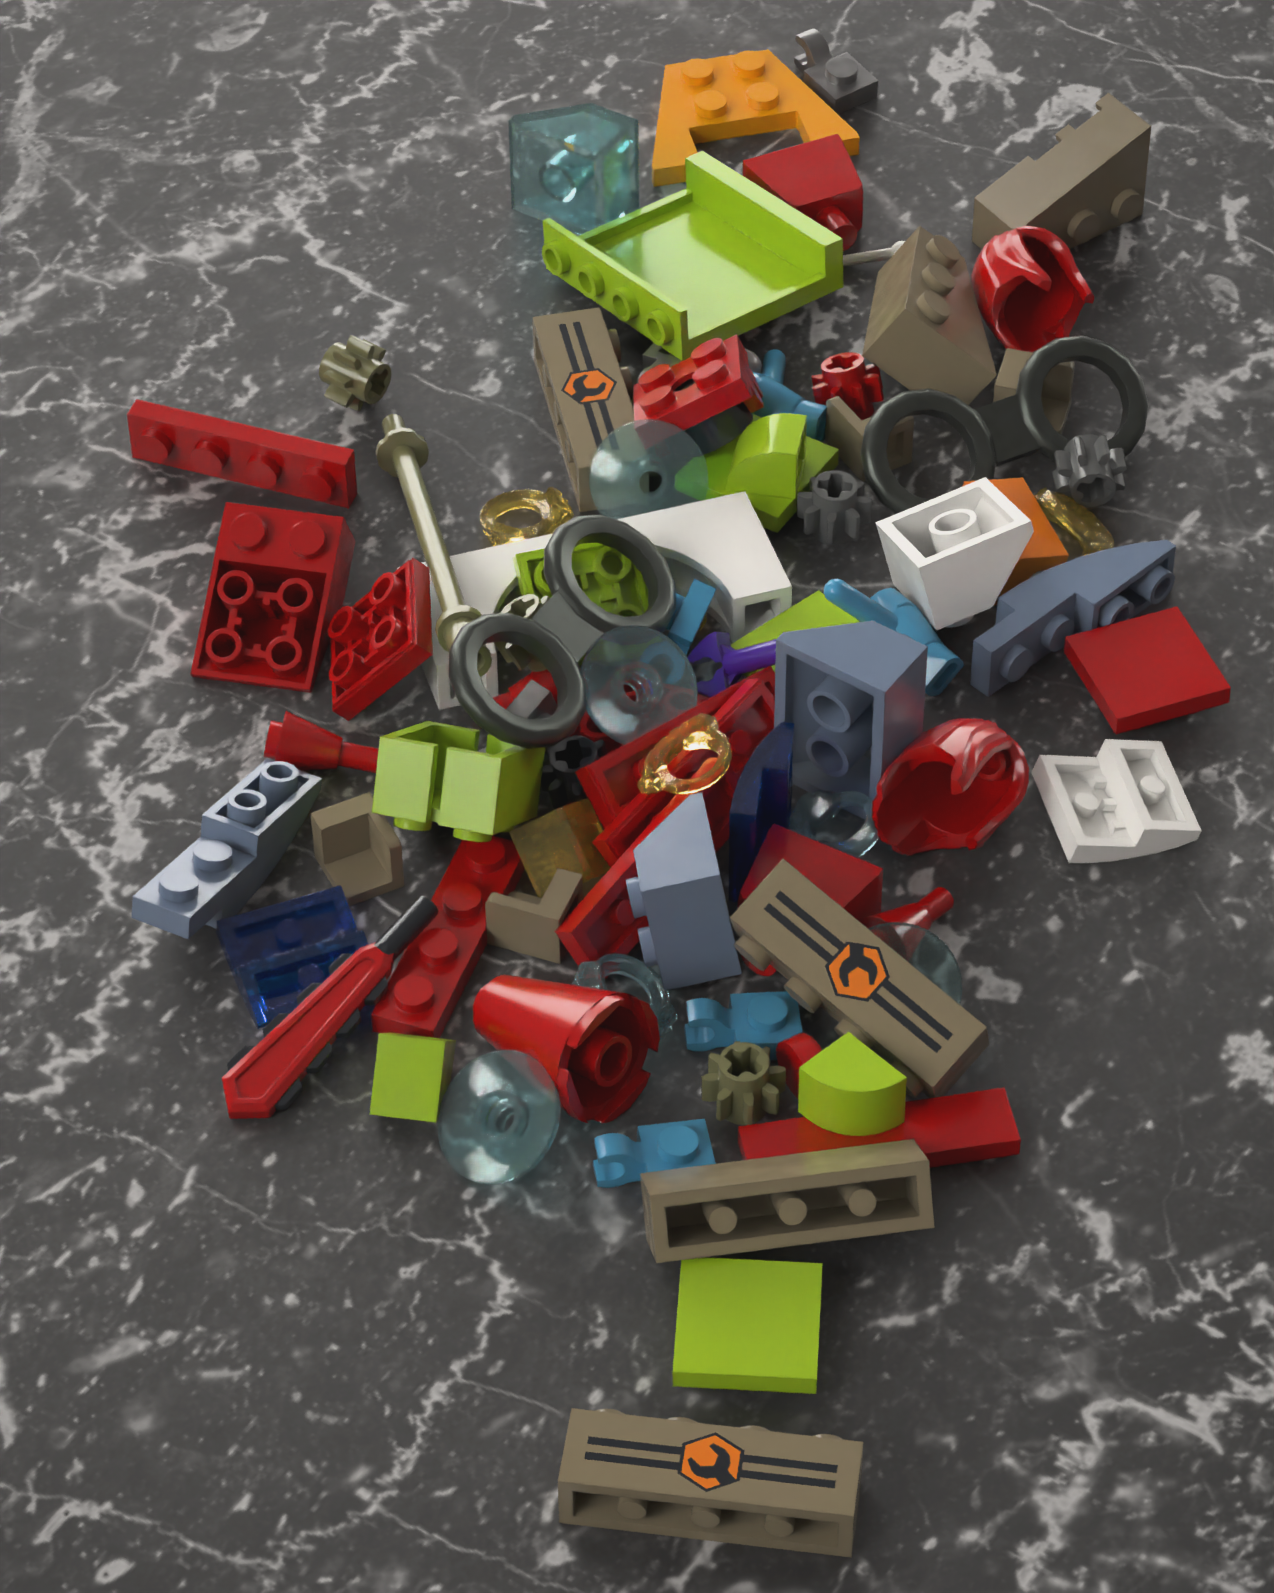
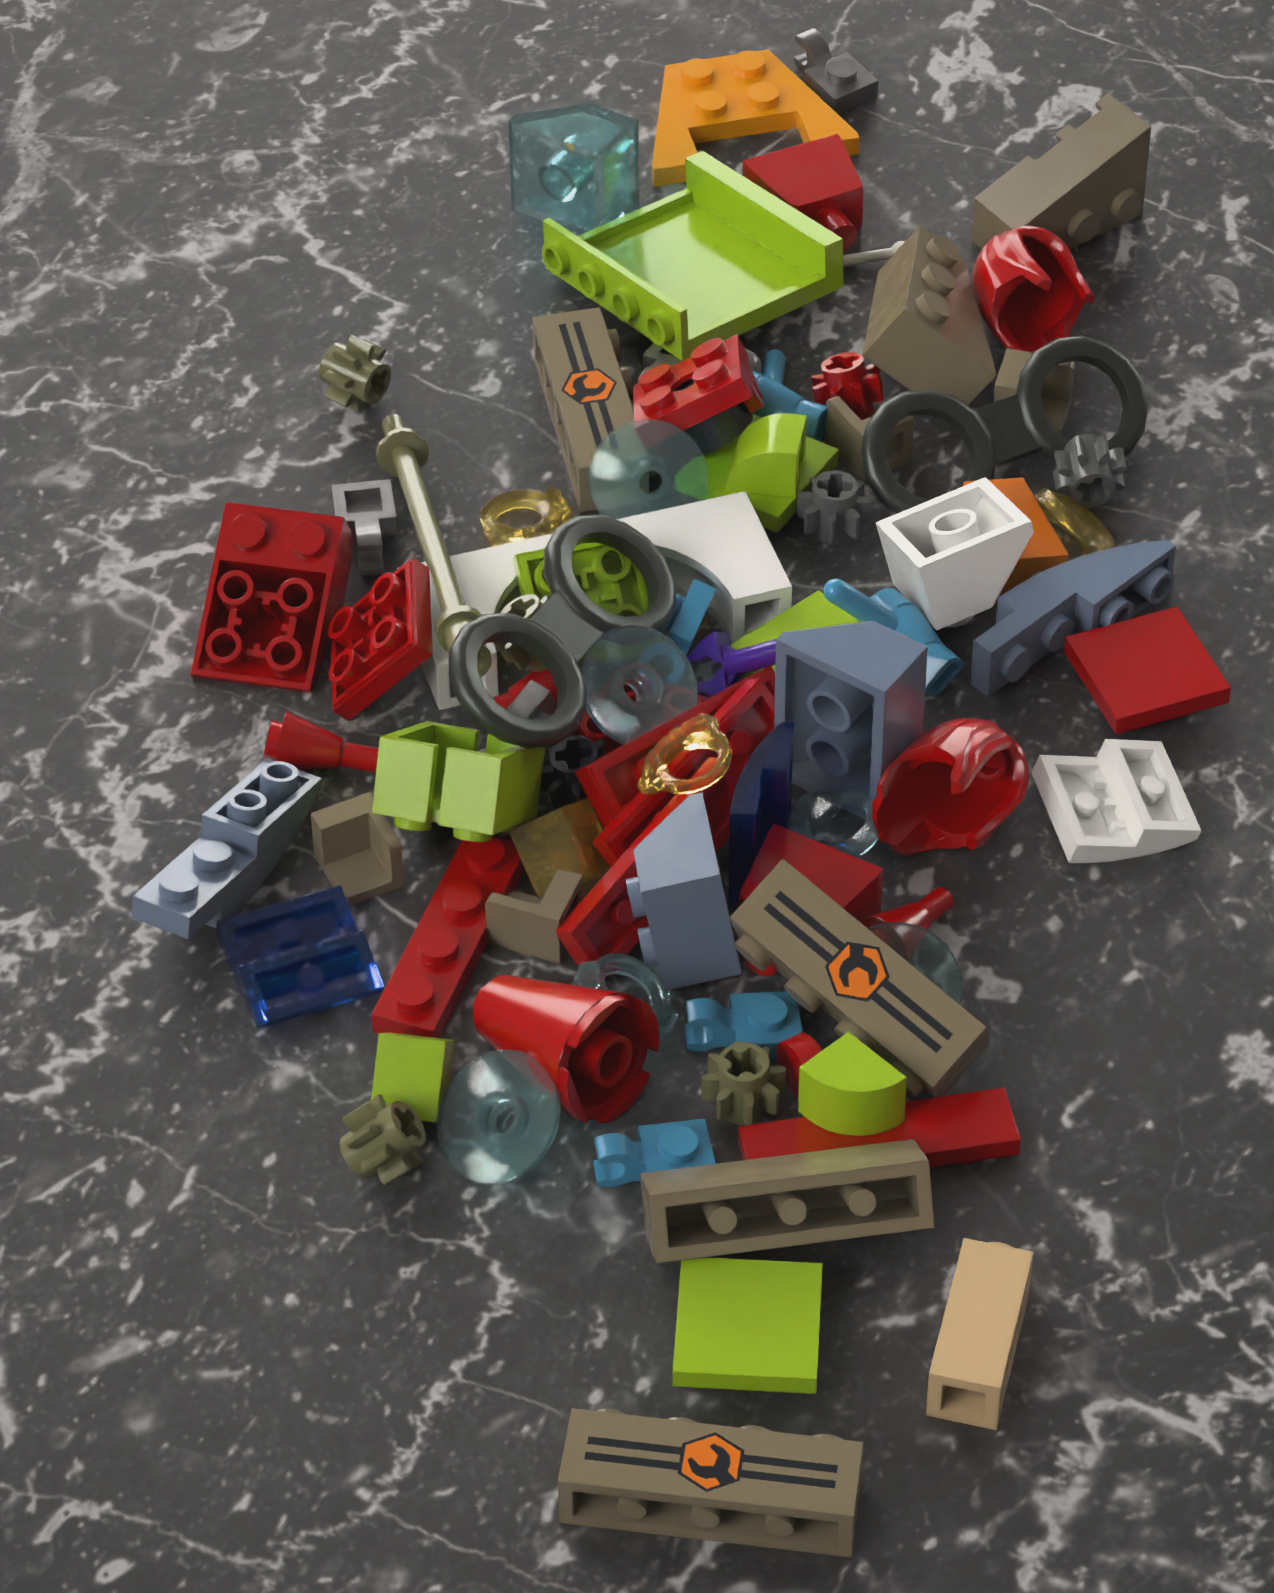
(242, 453): red plate -> none
(300, 1042): red sword -> none
(369, 515): none -> flat silver plate
(382, 1140): none -> olive gear
(979, 1333): none -> tan brick

